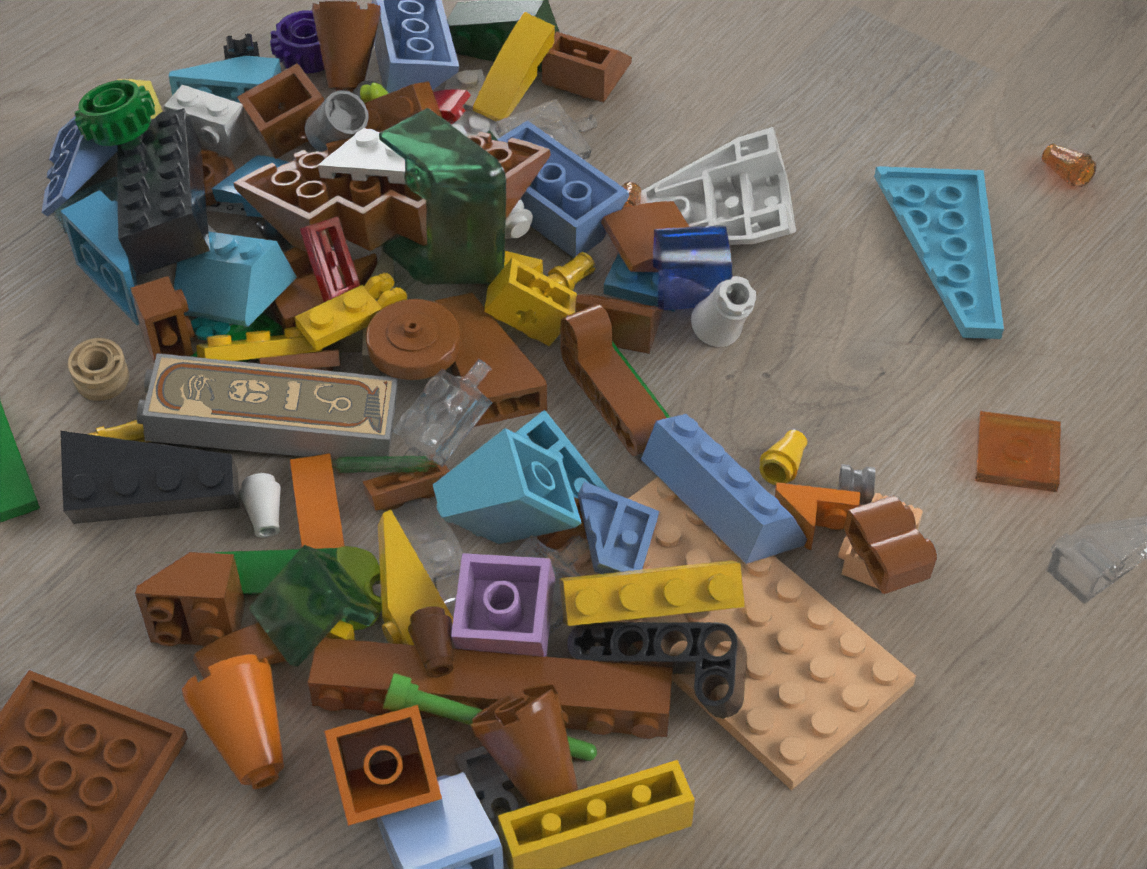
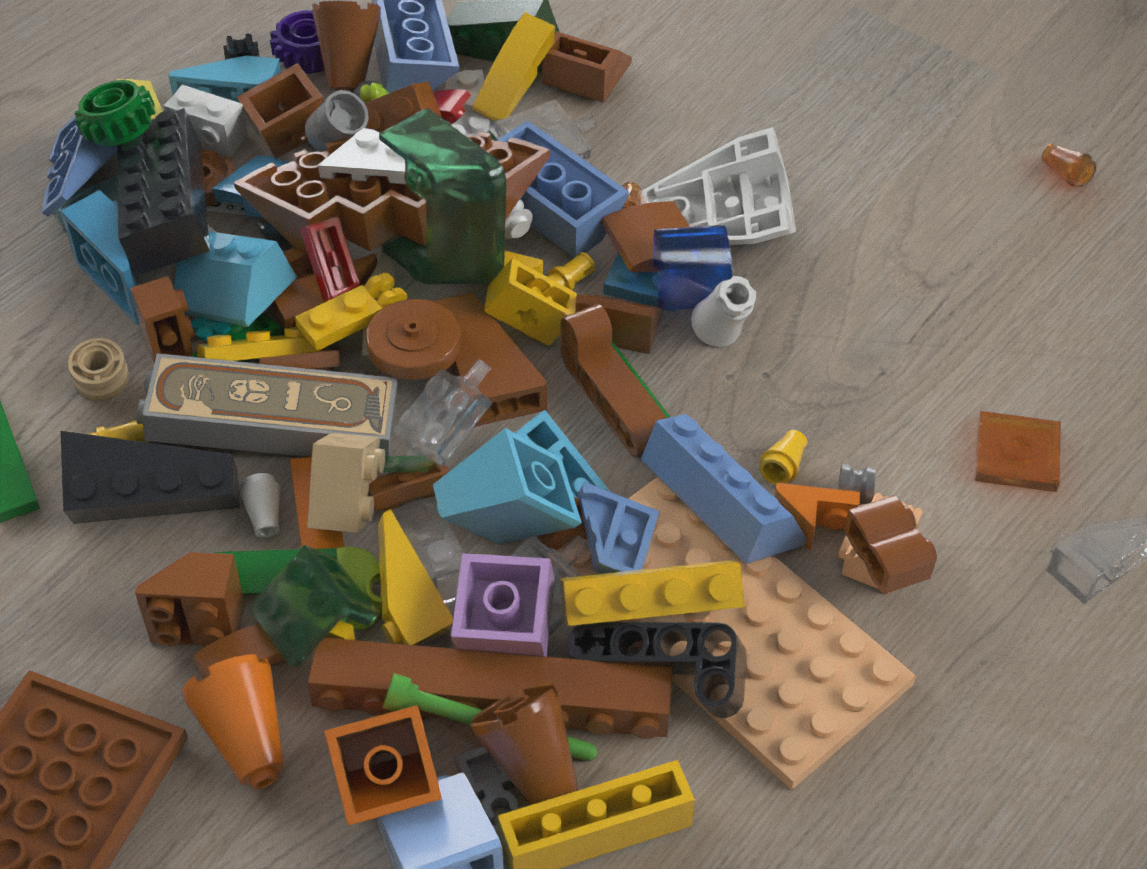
(341, 479): none -> tan brick
(431, 635): reddish brown cone -> none
(952, 235): medium azure wing -> none

